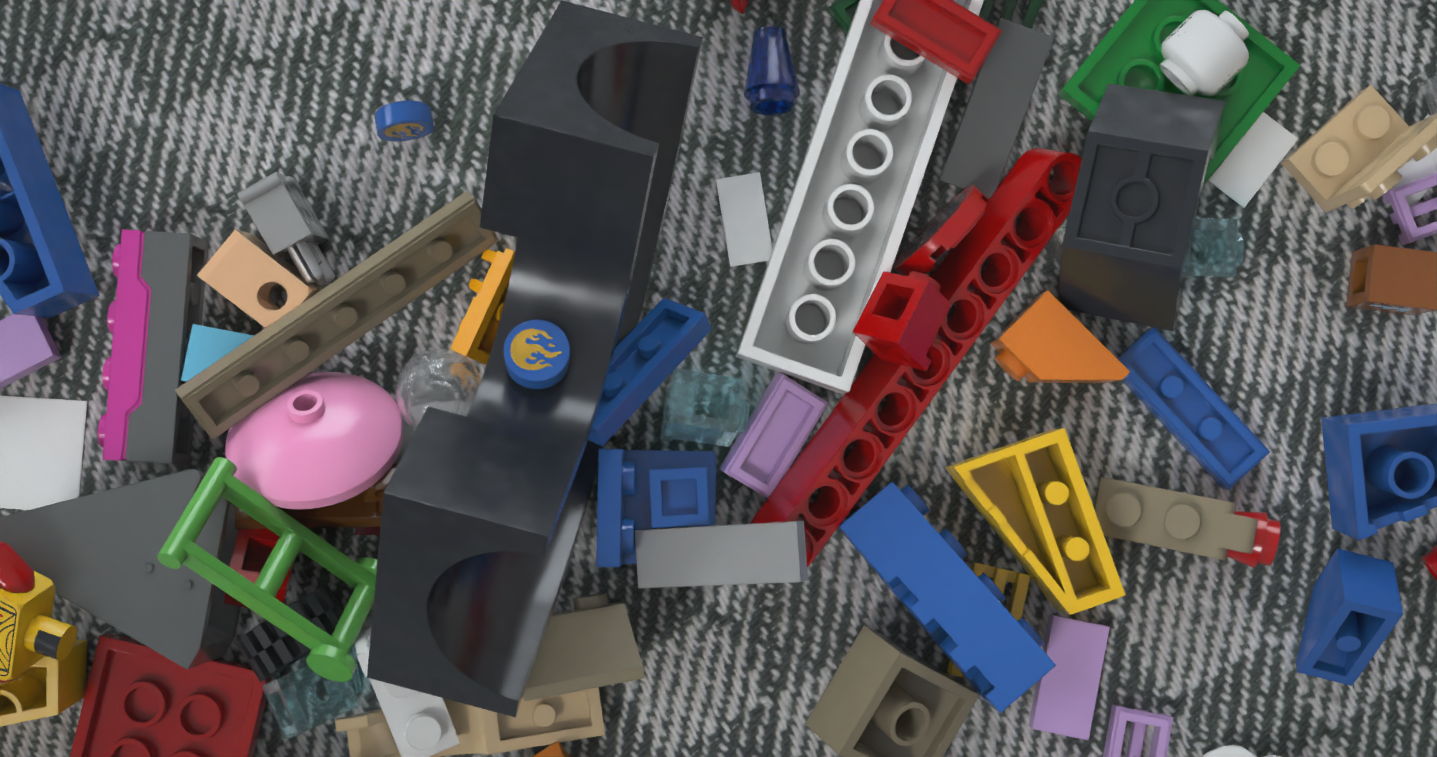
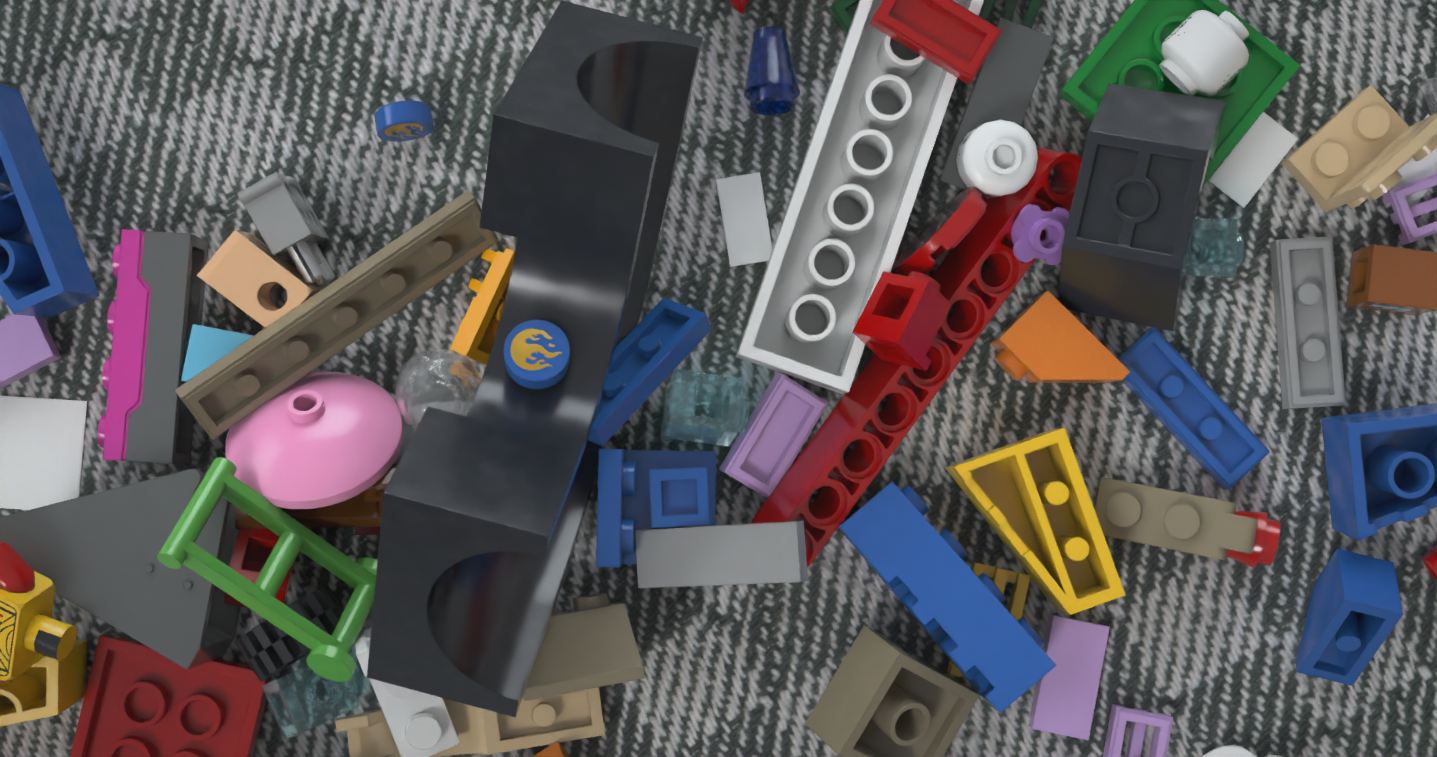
(997, 158): none -> white head
(1027, 232): none -> medium lavender plate
(1307, 323): none -> light grey tile

